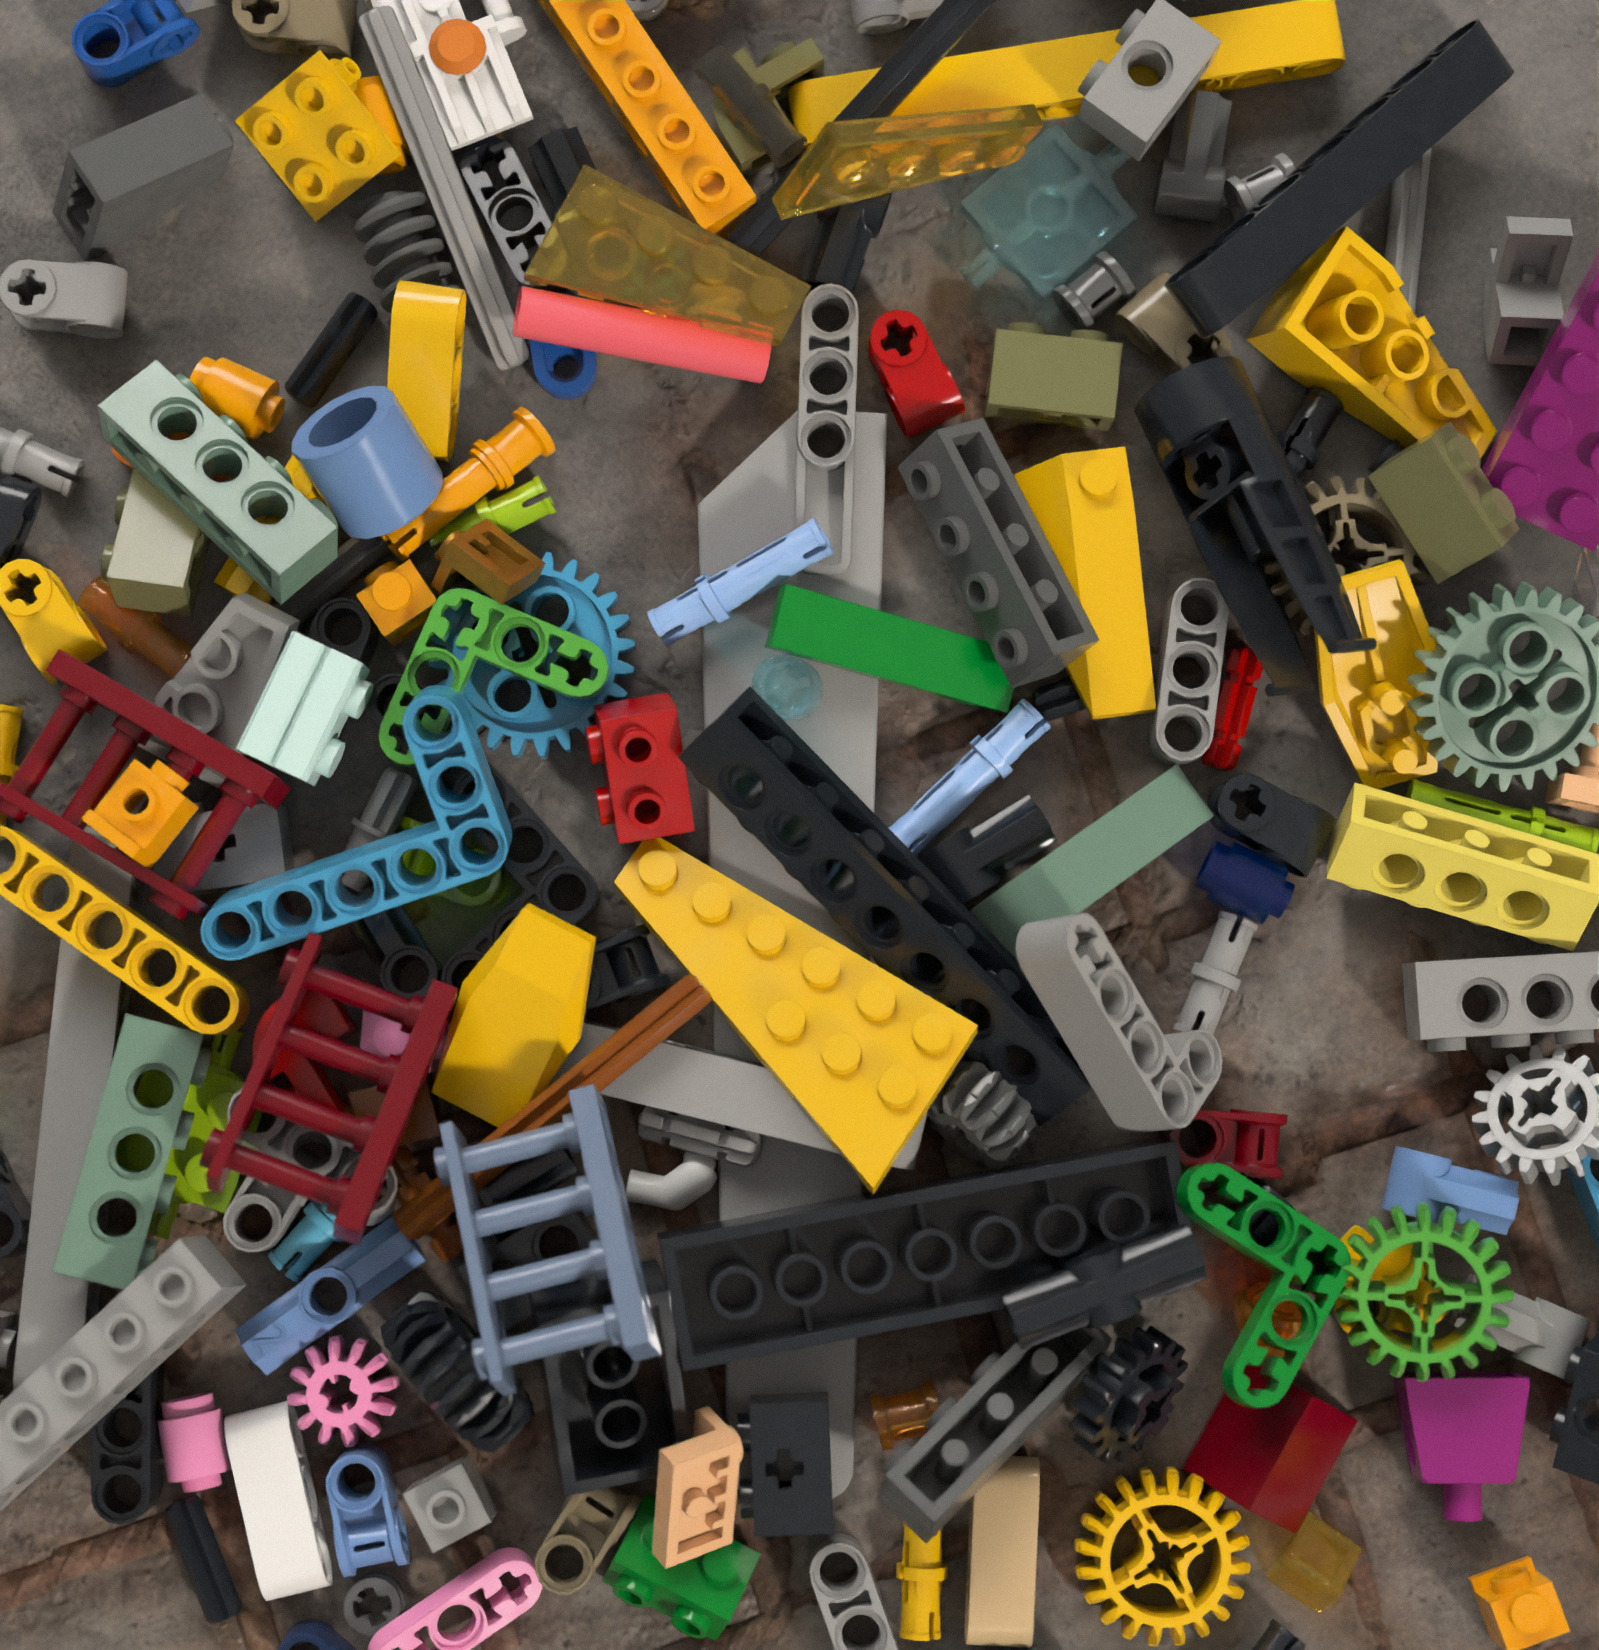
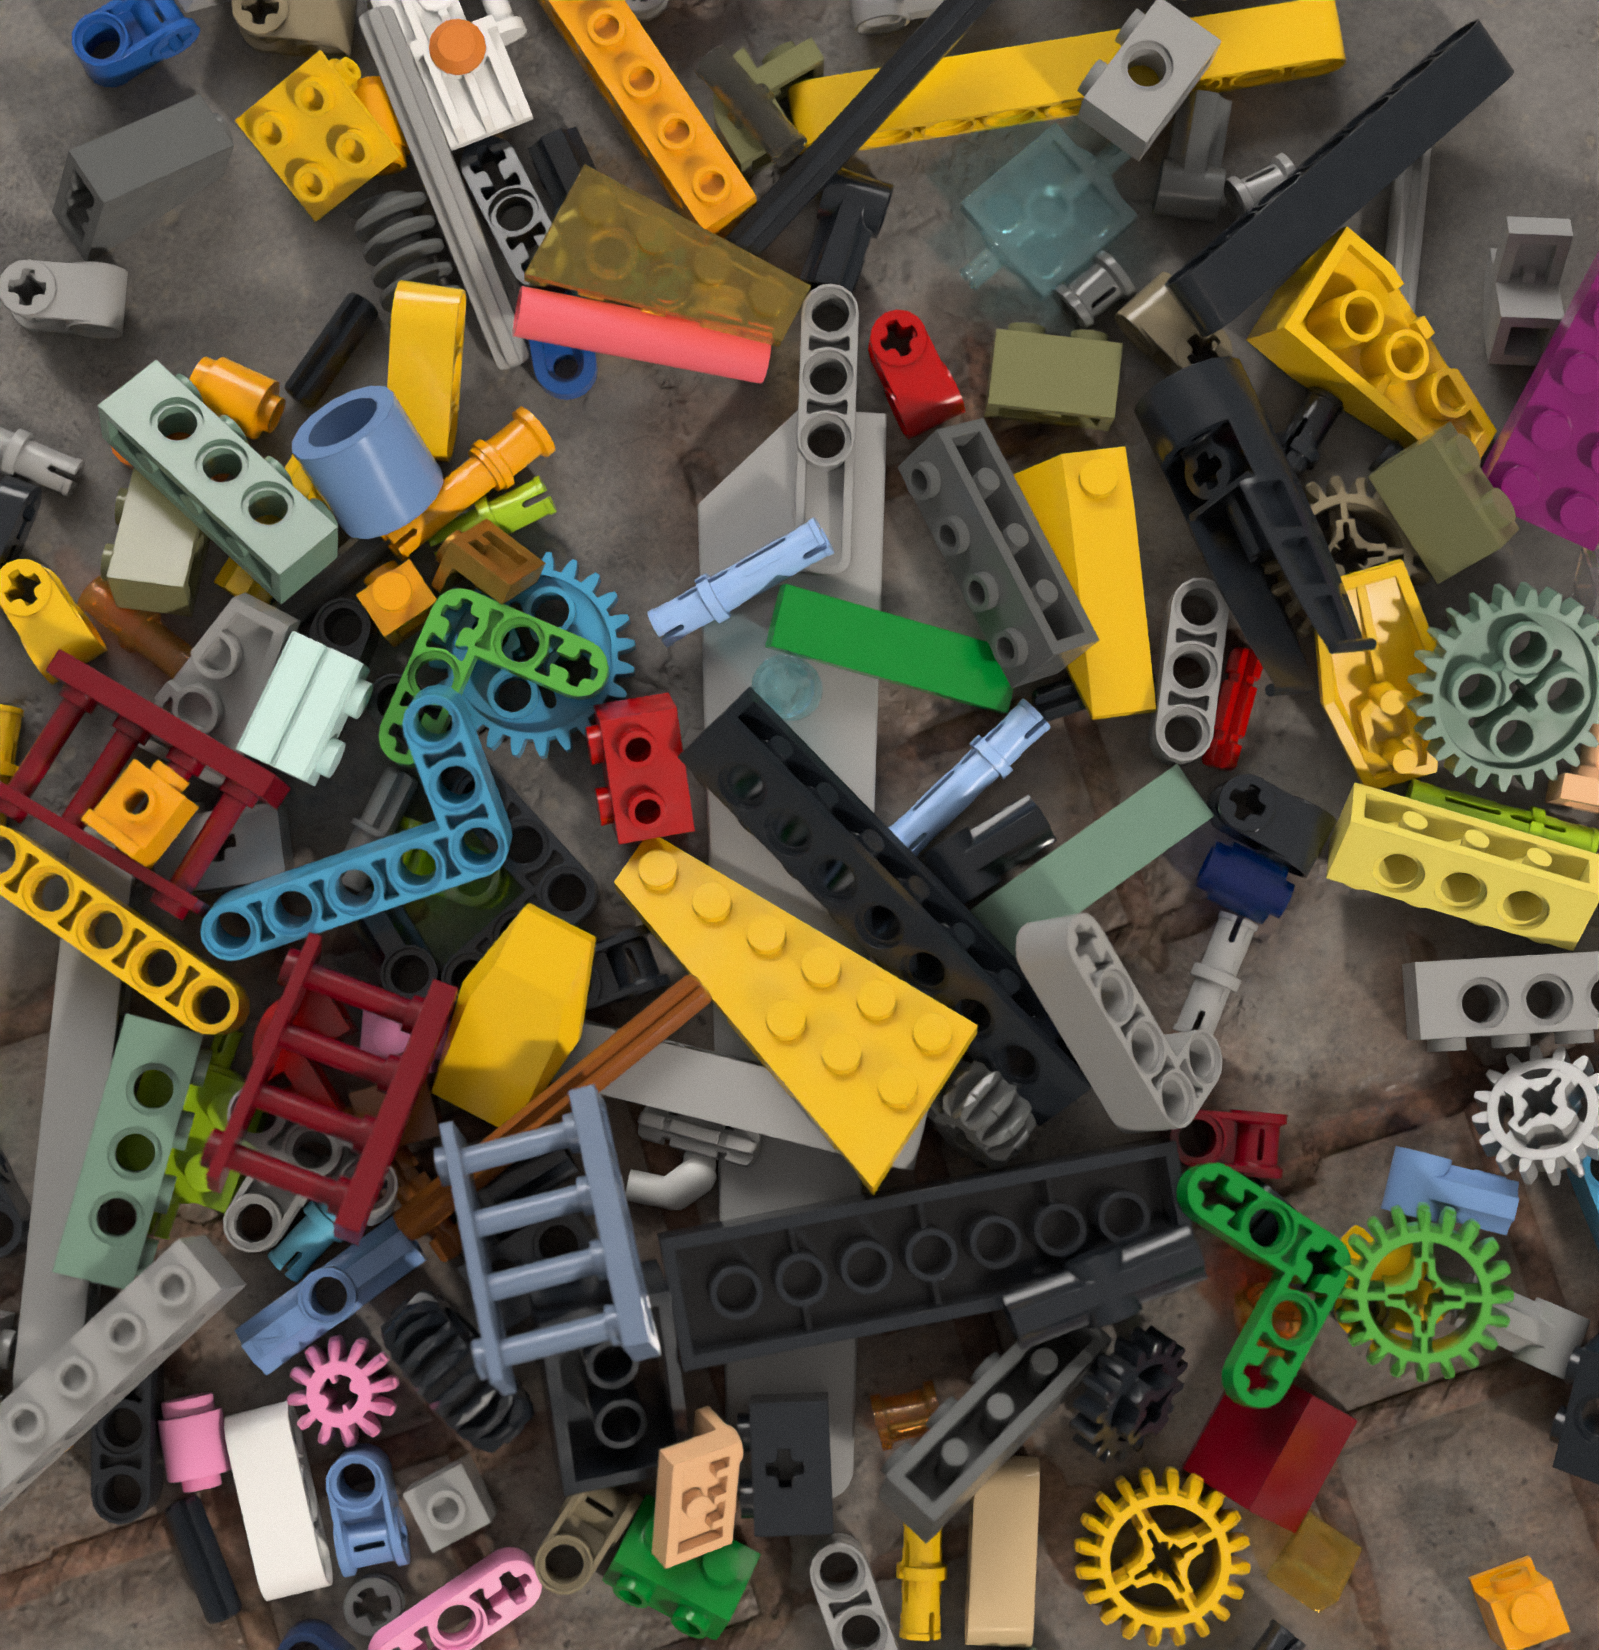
(901, 152): clear yellow wing -> none
(1463, 1433): magenta torso -> none

